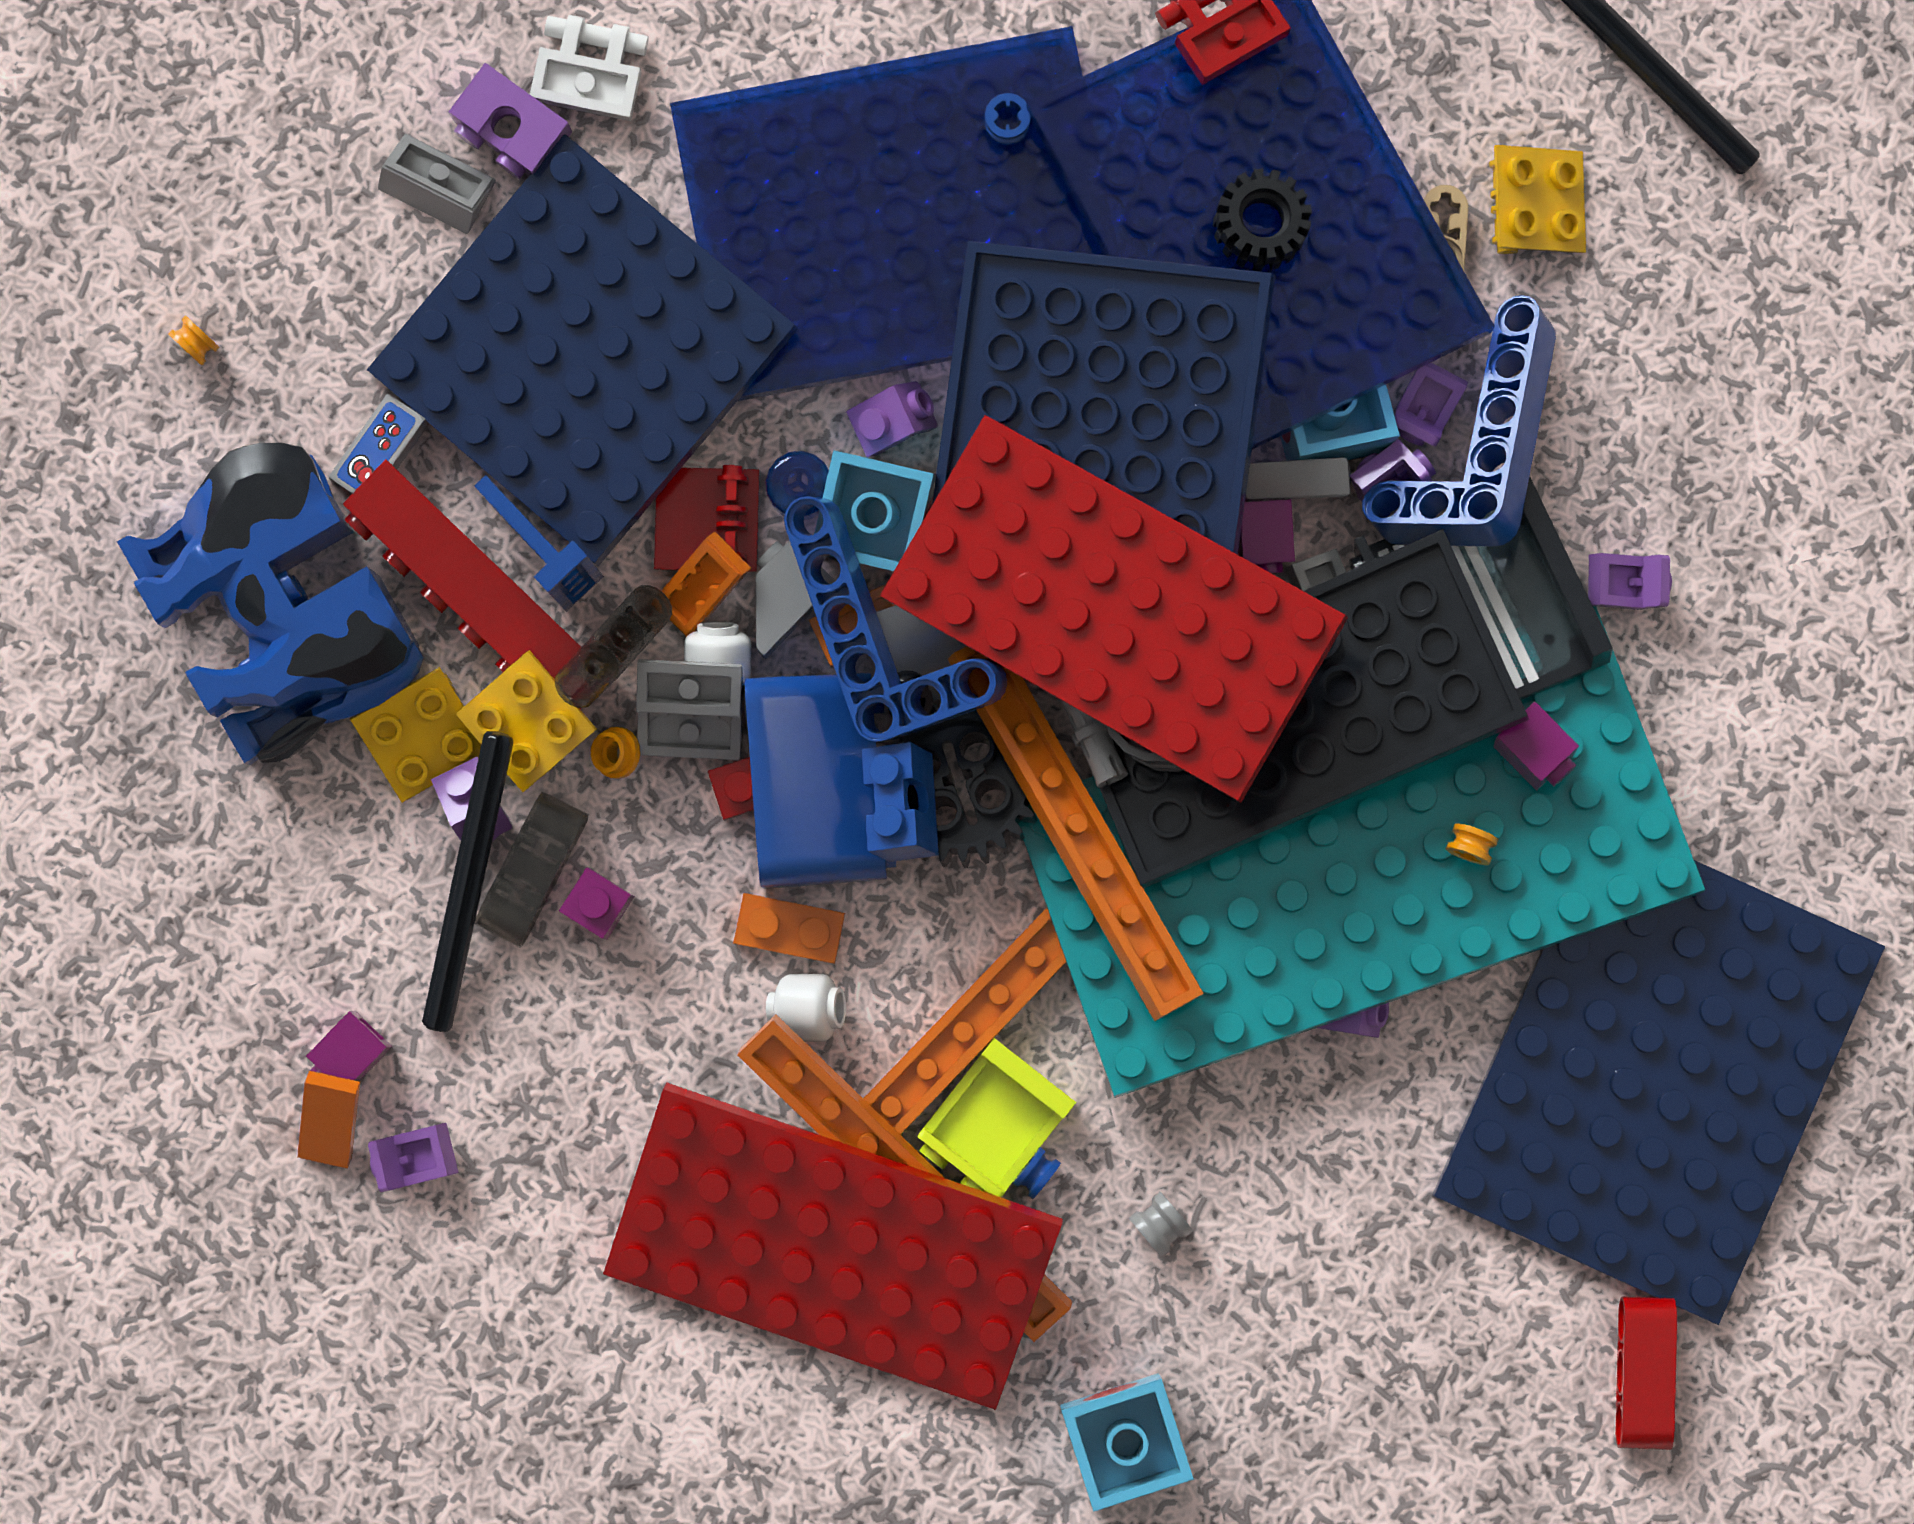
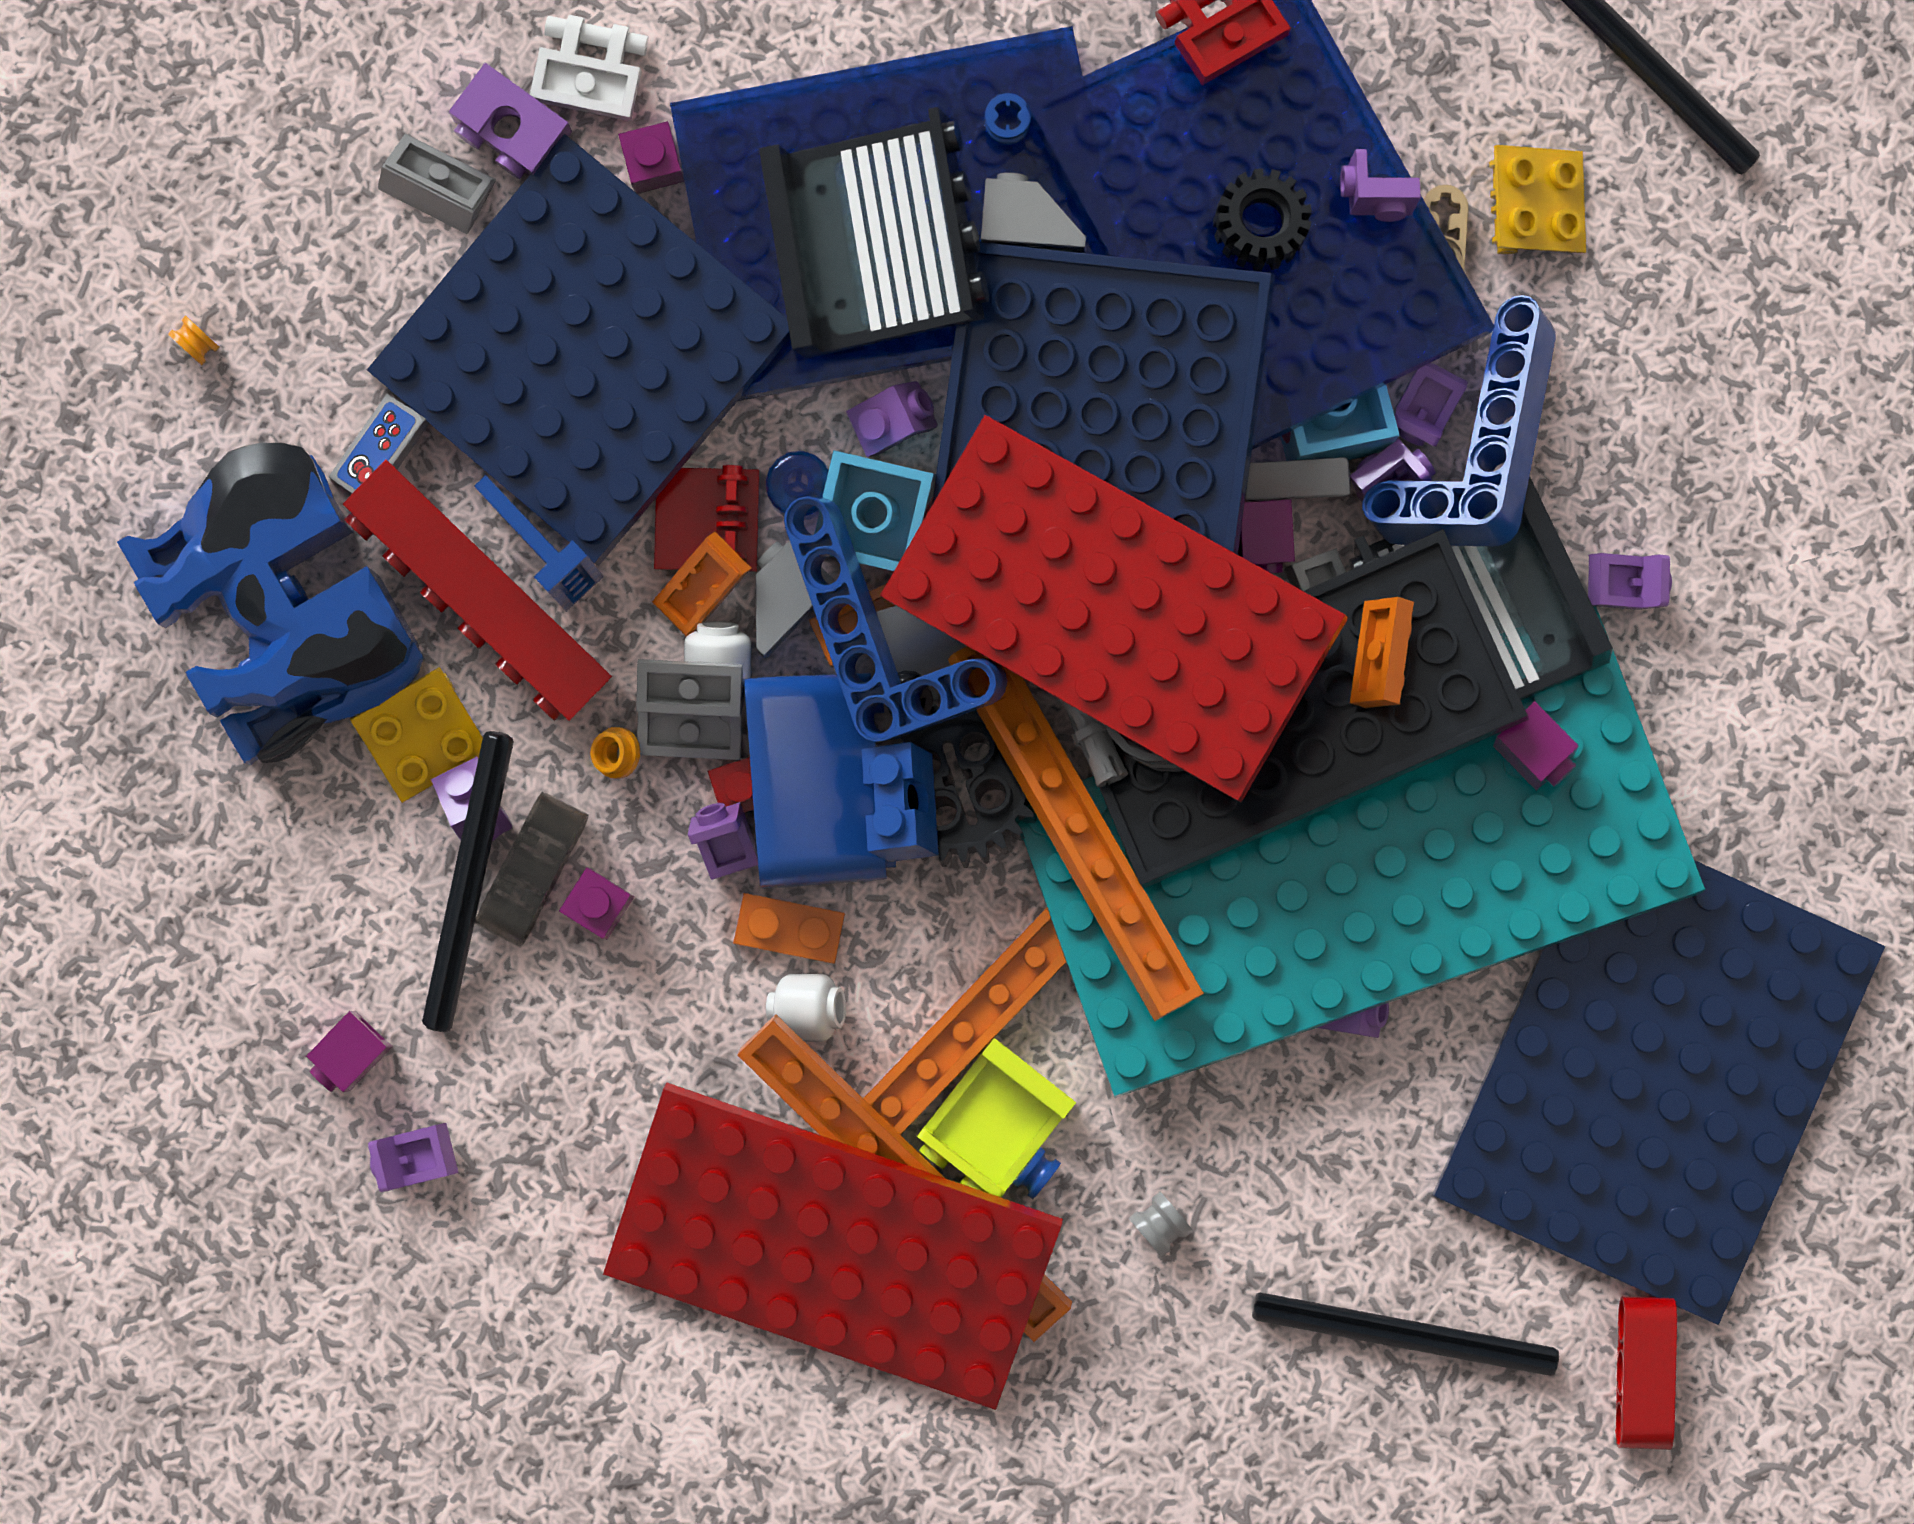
(328, 1119): orange tile -> none
(532, 713): yellow hinge -> none
(613, 646): clear smoke beam -> none
(651, 157): none -> magenta brick
(723, 839): none -> medium lavender bracket
(874, 237): none -> panel
(1026, 216): none -> light grey slope
(1126, 1442): medium azure brick -> none
(1382, 652): none -> orange plate
(1384, 197): none -> medium lavender bracket
(1405, 1334): none -> black axle
(1472, 844): light orange bush -> none

